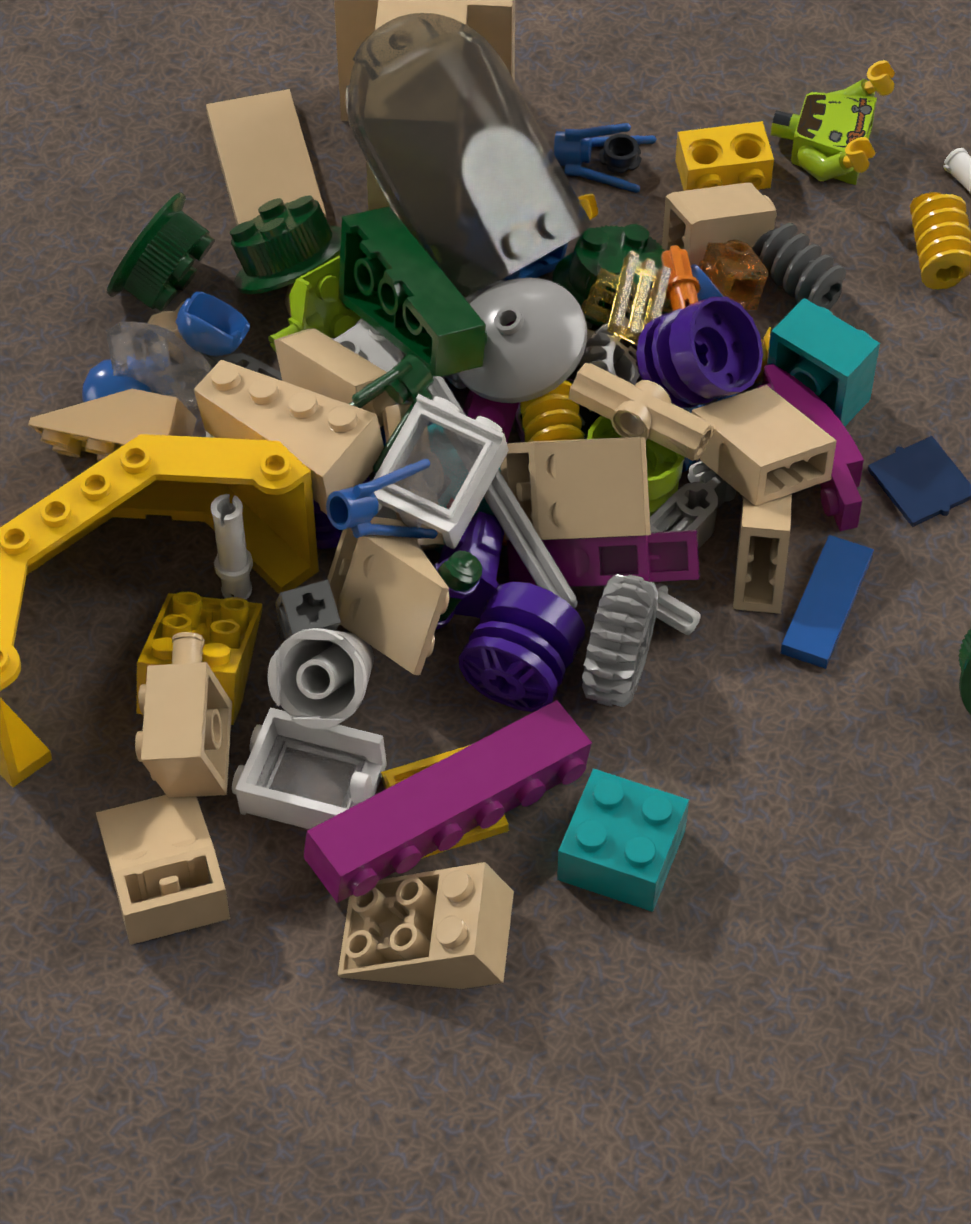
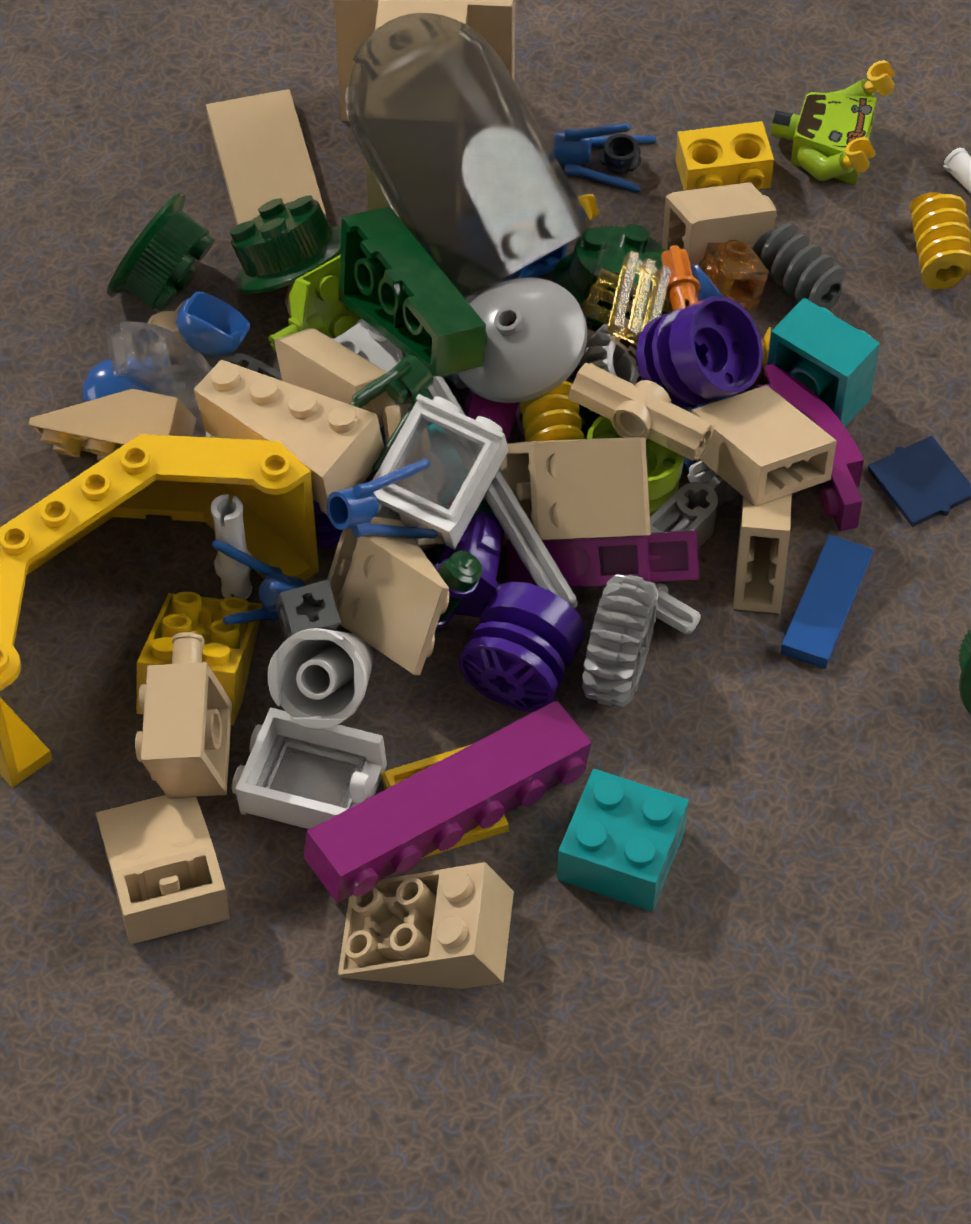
(269, 589): none -> blue plant

